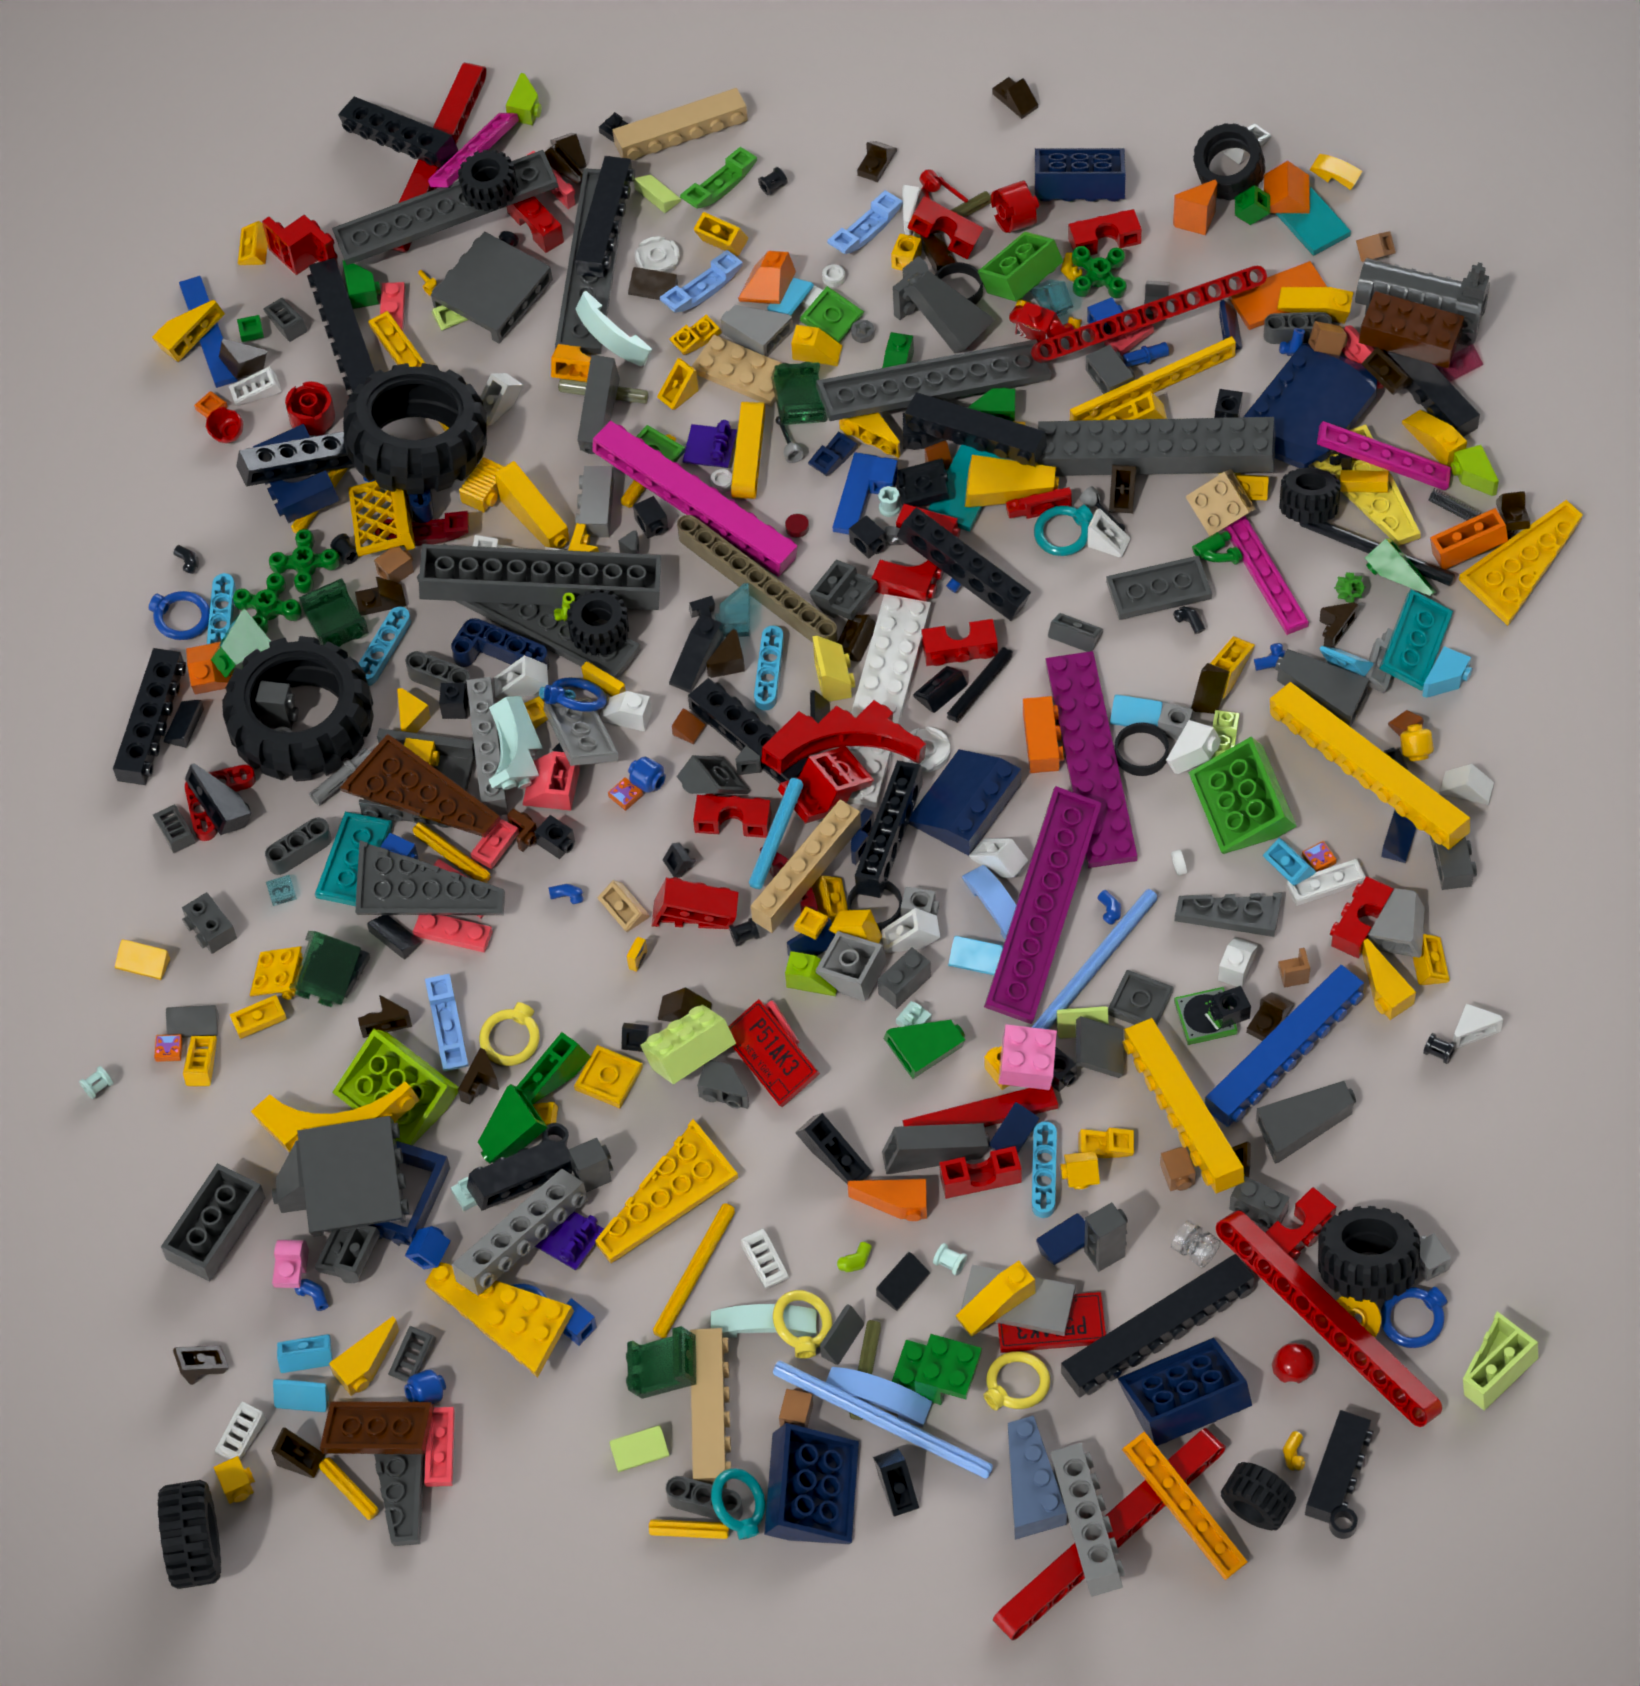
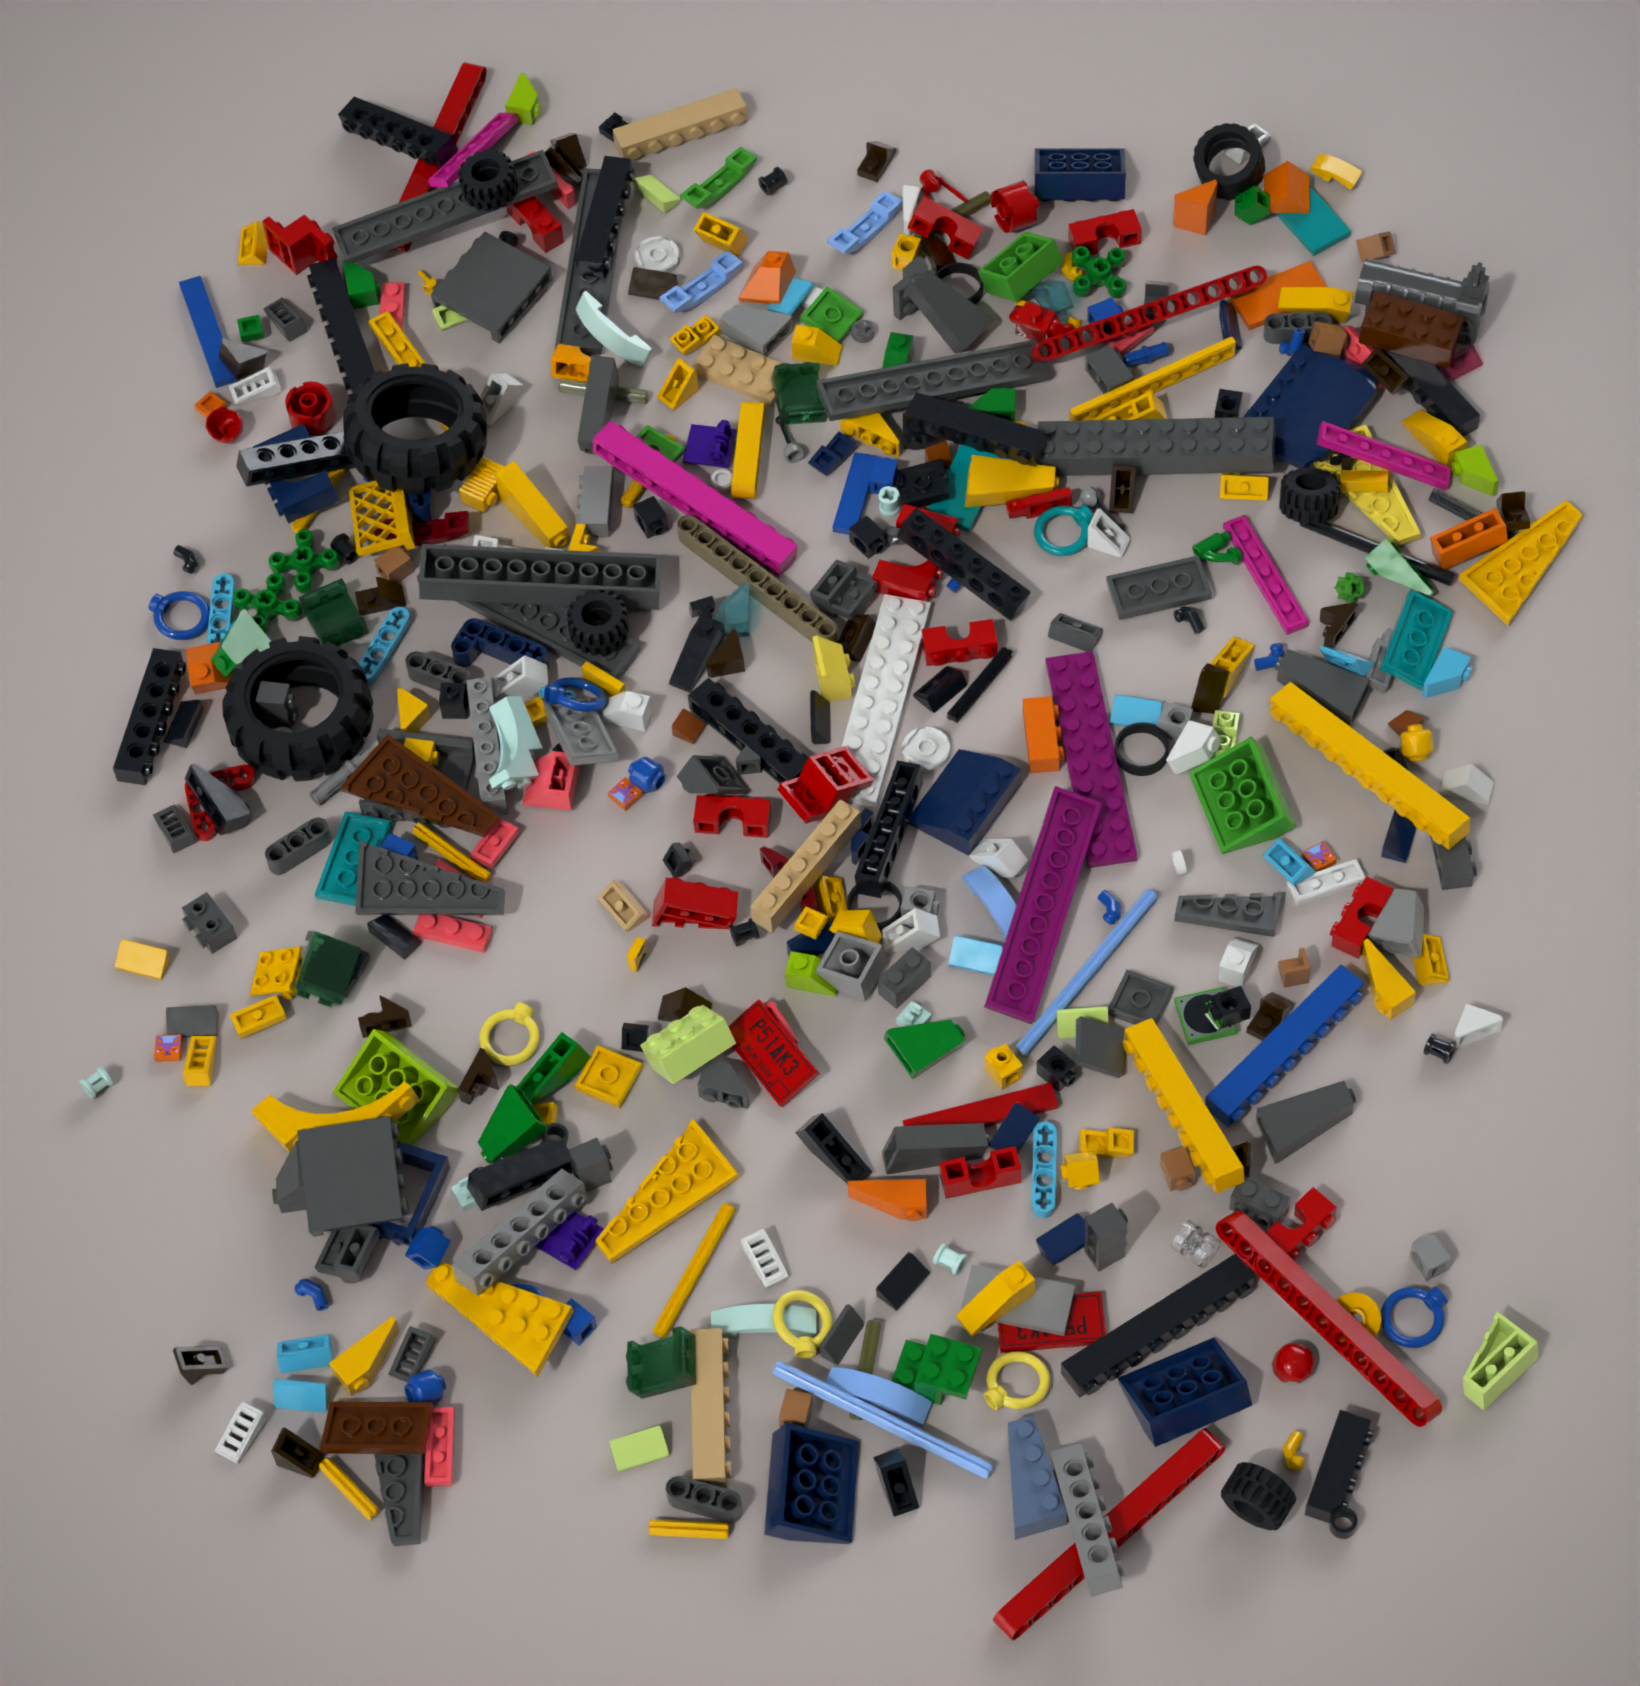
(184, 331): yellow slope -> none
(189, 1534): black tyre -> none
(213, 1222): dark grey brick -> none
(235, 1480): yellow brick -> none
(281, 890): clear light blue tile -> none
(290, 1263): bright pink brick -> none
(446, 1022): light blue slope -> none
(526, 828): reddish brown bracket -> none
(554, 828): black brick -> none
(561, 613): lime arm -> none
(567, 890): blue arm -> none
(629, 543): dark grey slope -> none
(748, 1527): teal piece -> none
(765, 667): medium azure beam -> none
(776, 833): medium azure axle -> none
(797, 525): dark red tile -> none
(833, 275): white tile -> none
(839, 728): red arch -> none
(855, 1261): lime arm -> none
(1016, 96): dark brown slope -> none
(1027, 1057): bright pink brick -> none
(1184, 1505): light orange plate -> none
(1220, 502): tan bracket -> none
(1369, 1275): black tyre -> none

